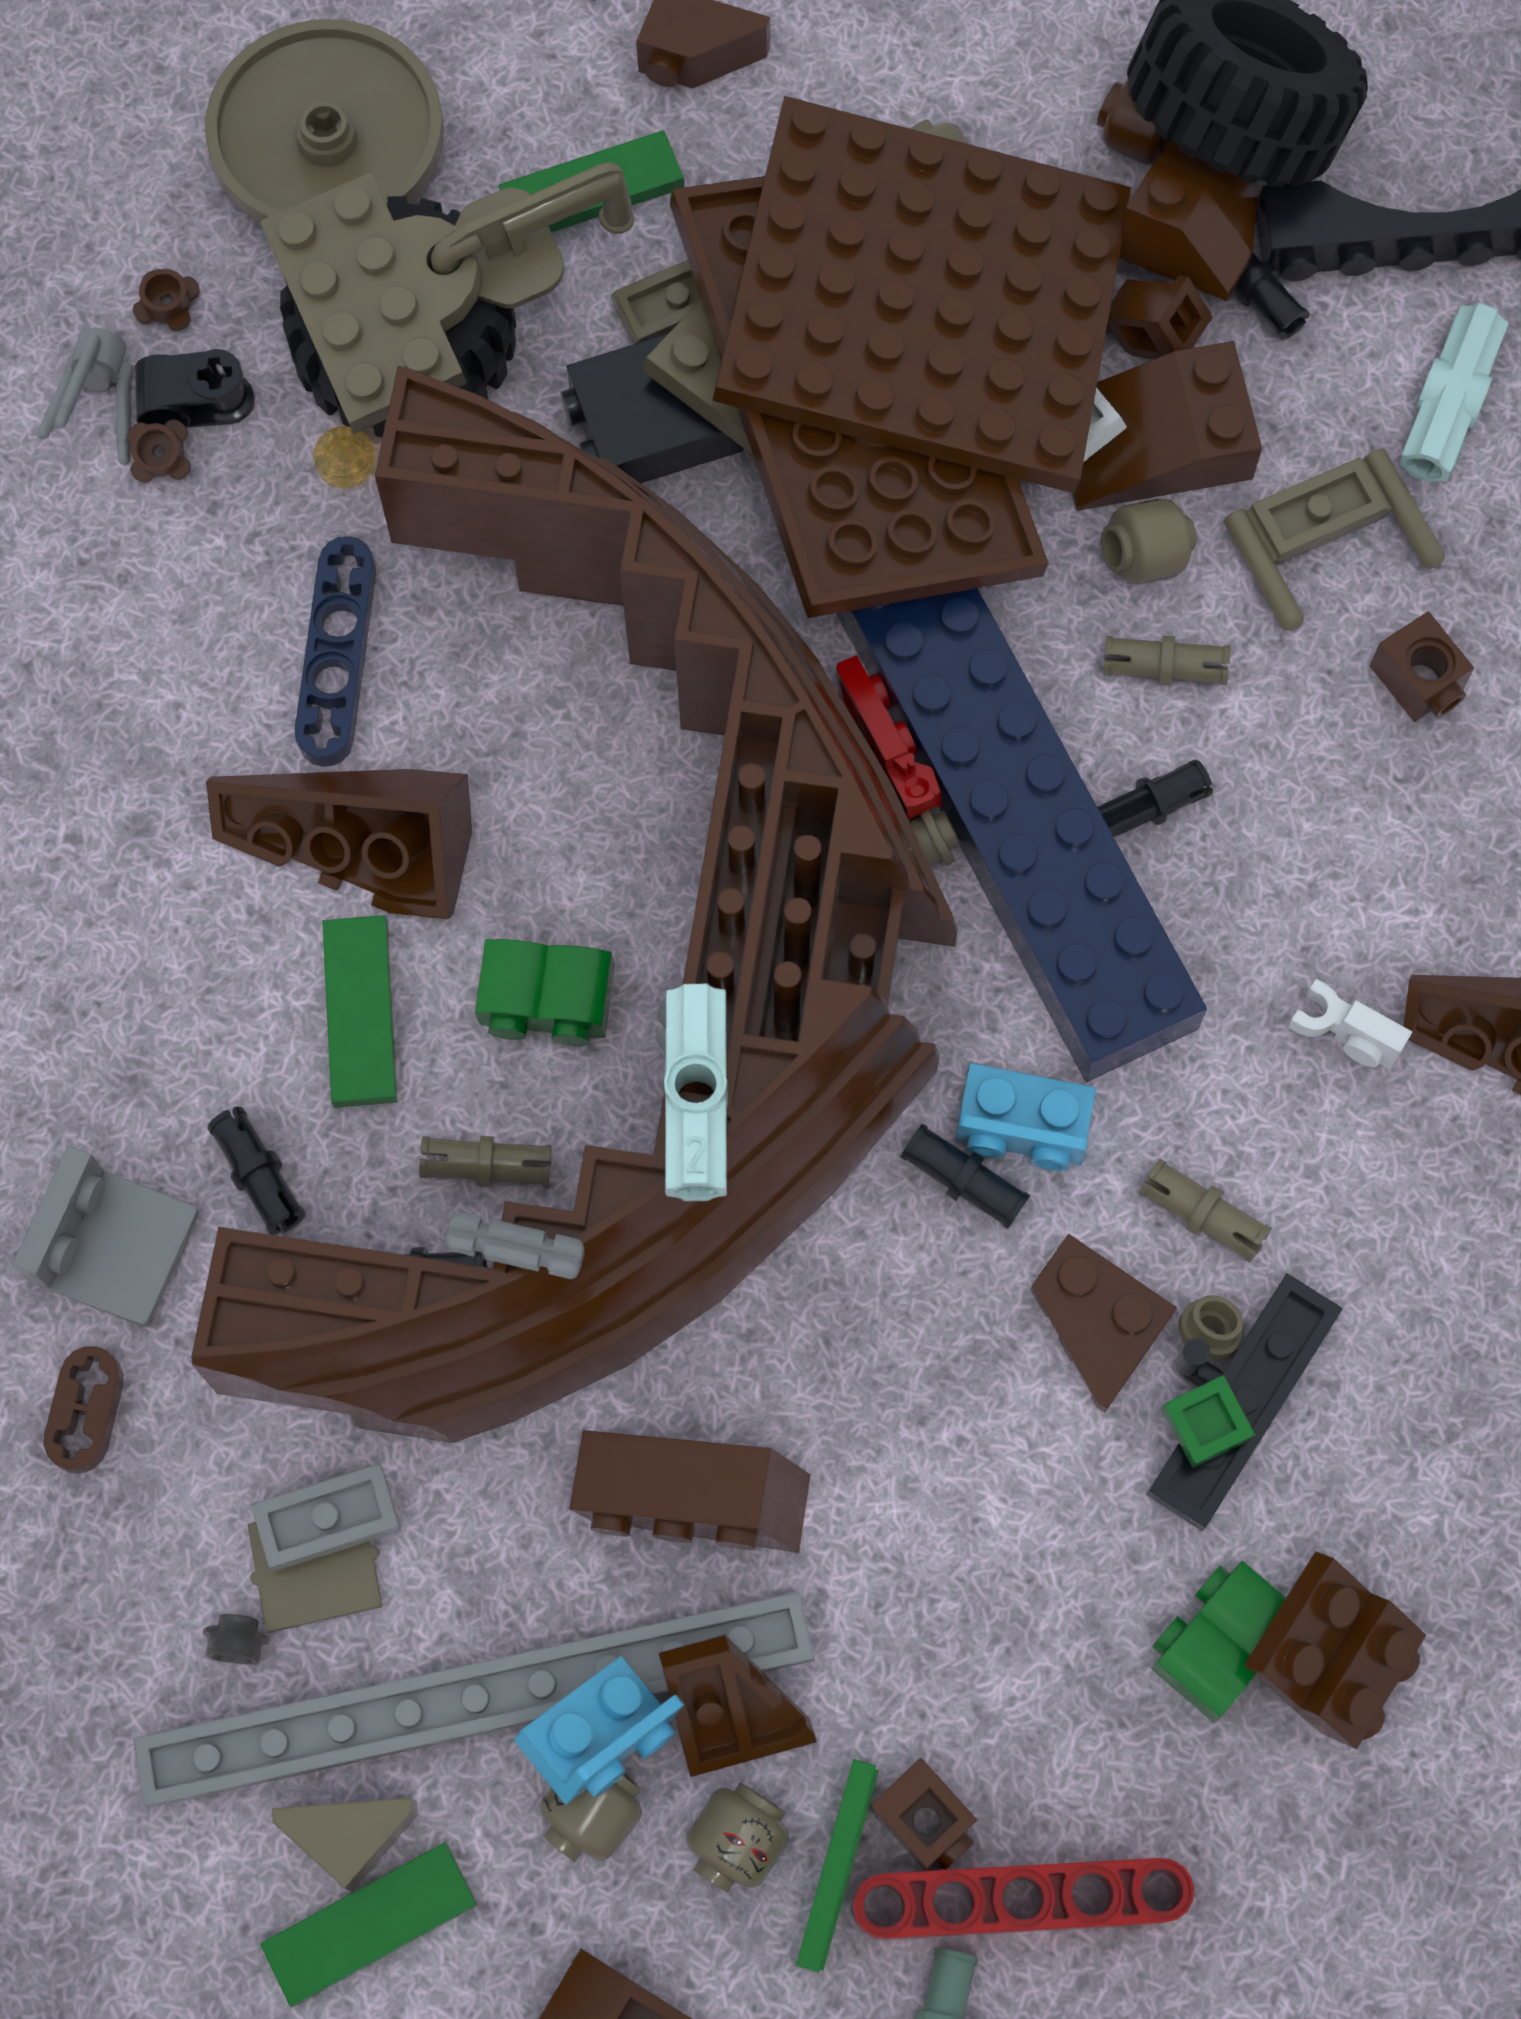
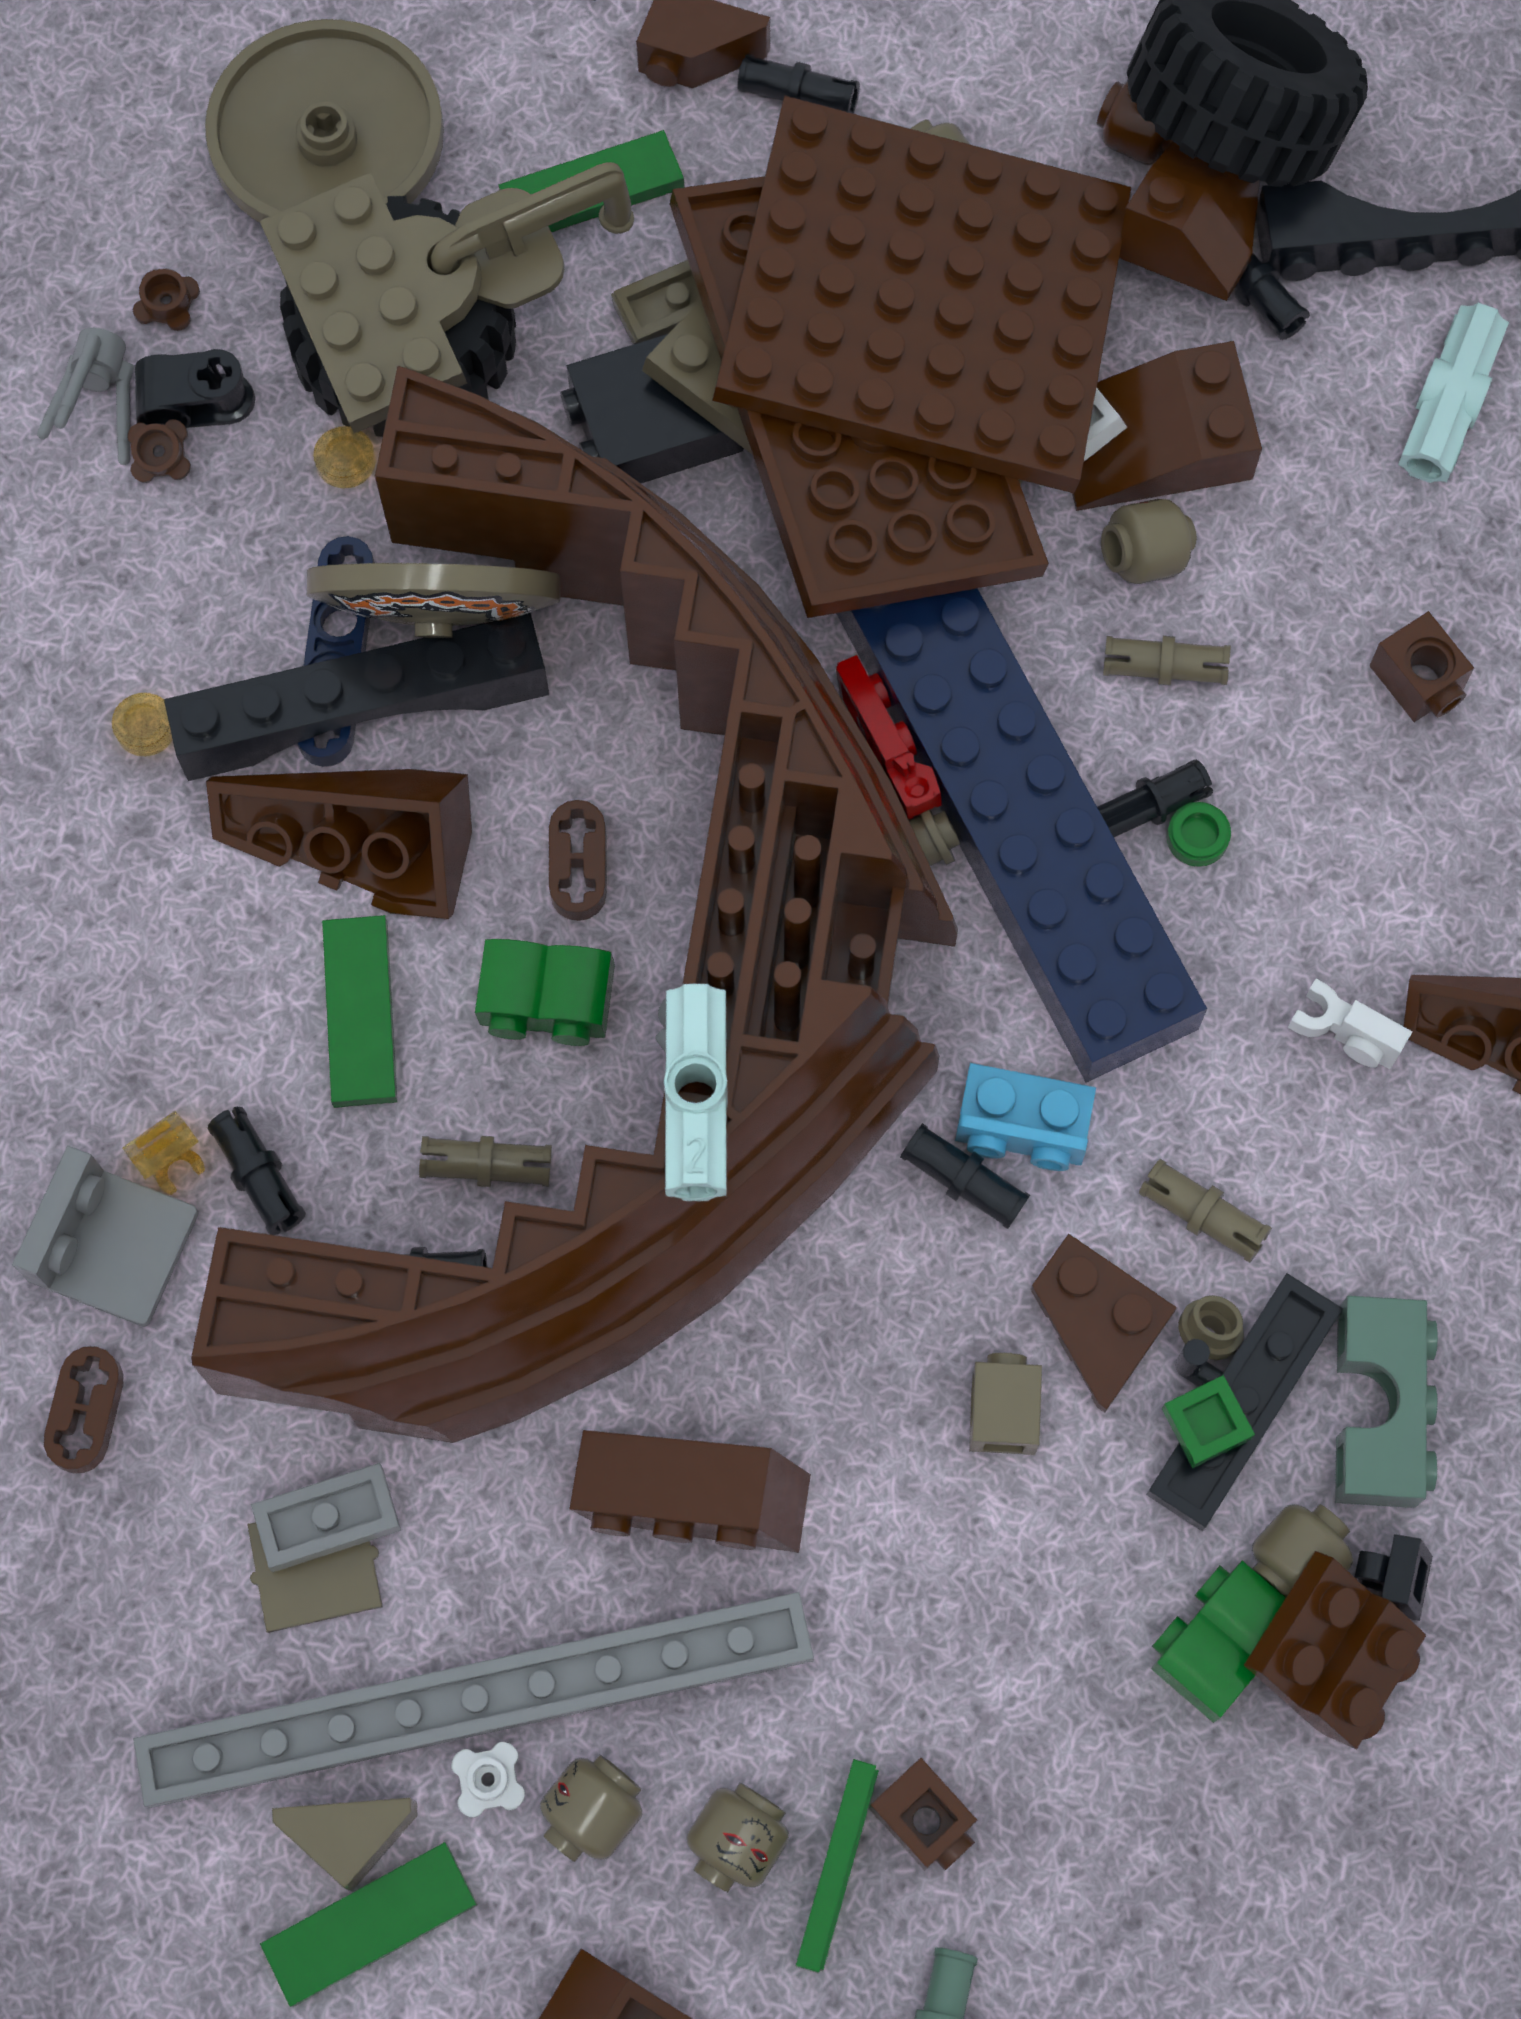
(142, 724): none -> clear yellow tile
(160, 1147): none -> clear yellow tile
(235, 1640): clear smoke plate -> none
(263, 715): none -> black arch
(433, 594): none -> dark tan dish
(504, 1790): none -> white plate
(515, 1245): light grey axle -> none
(592, 860): none -> reddish brown beam
(596, 1729): medium azure bracket -> none
(729, 1707): reddish brown wing -> none
(798, 82): none -> black pin
(1005, 1405): none -> dark tan brick
(1054, 1888): red beam -> none
(1158, 317): reddish brown brick -> none
(1198, 834): none -> green tile
(1292, 1540): none -> dark tan head
(1322, 512): dark tan plate -> none
(1391, 1345): none -> sand green arch
(1399, 1577): none -> black tile

